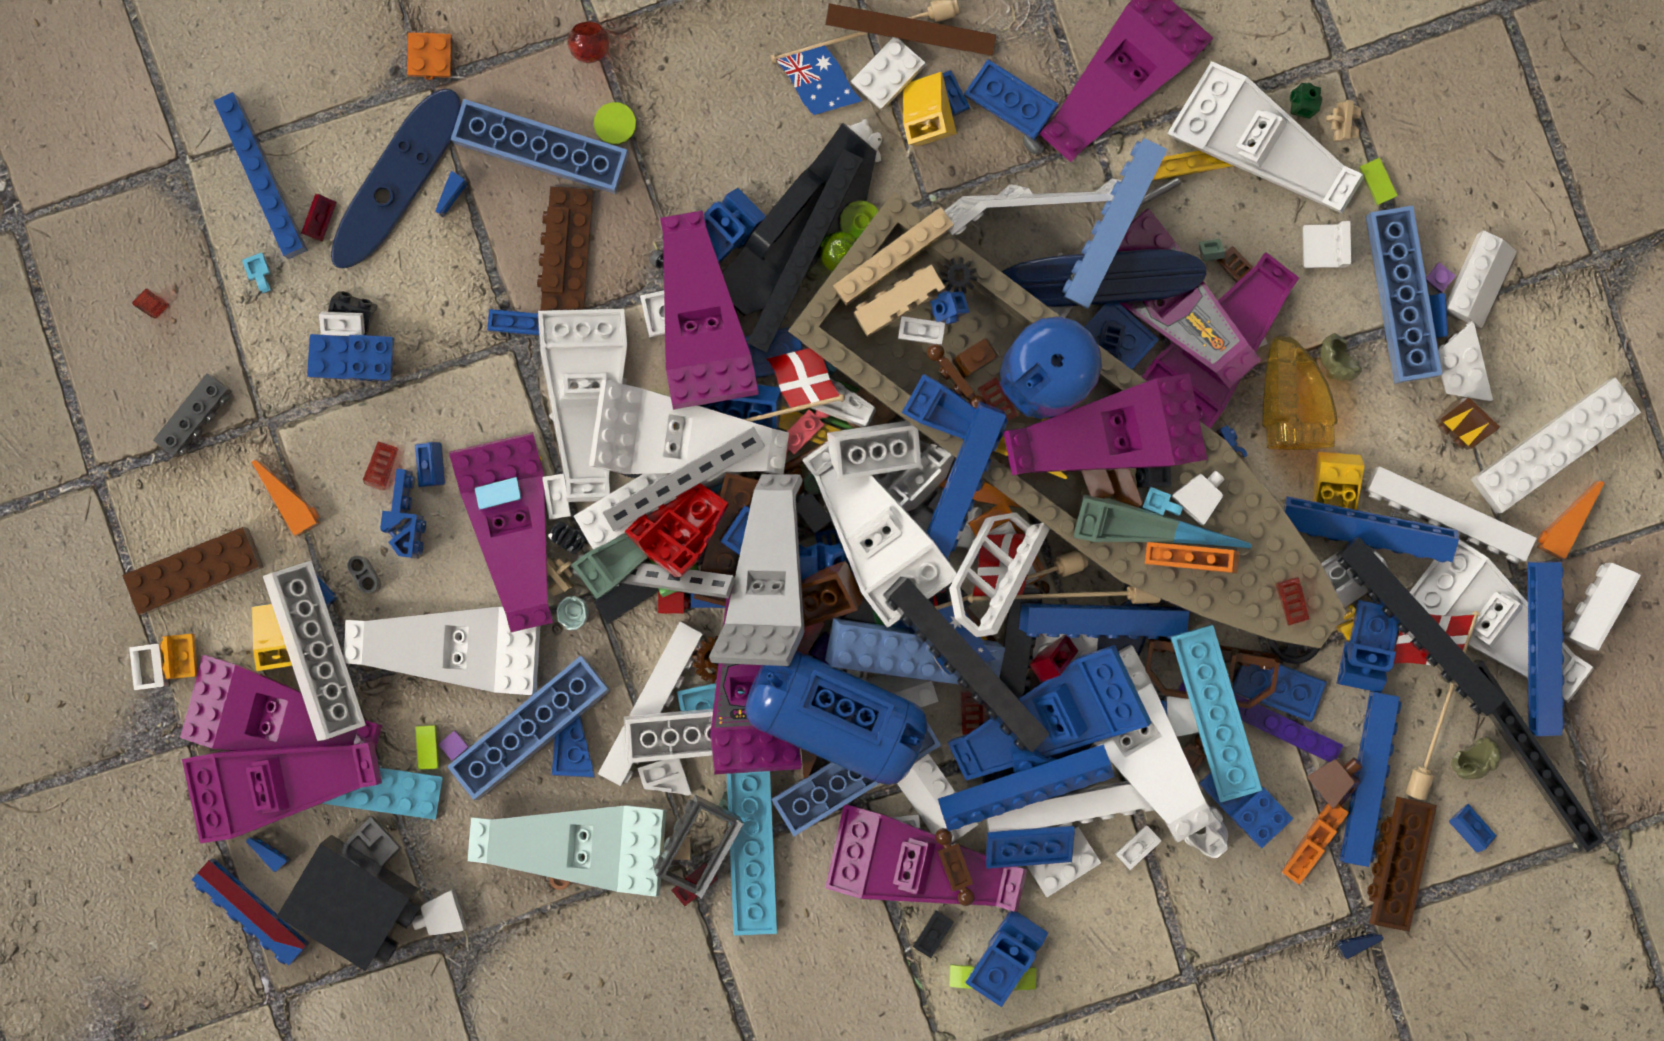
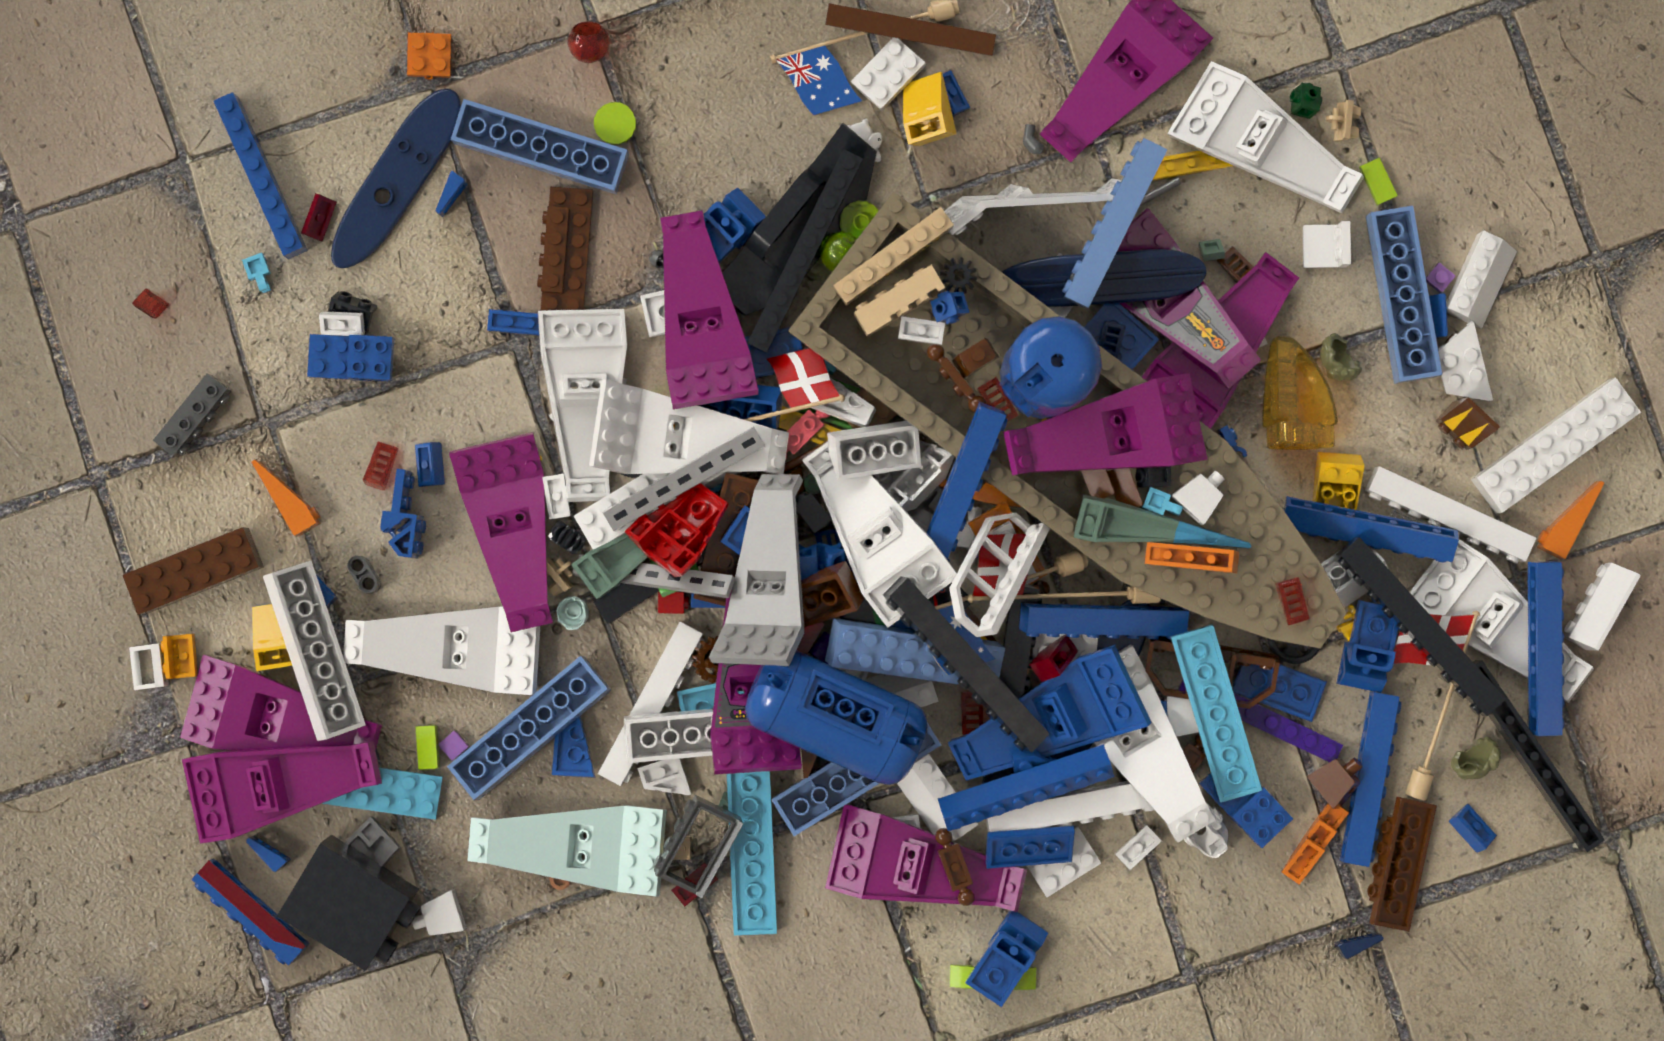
(498, 493): medium azure slope -> none
(933, 933): black plate -> none
(946, 411): blue plate -> none
(1011, 99): blue tile -> none

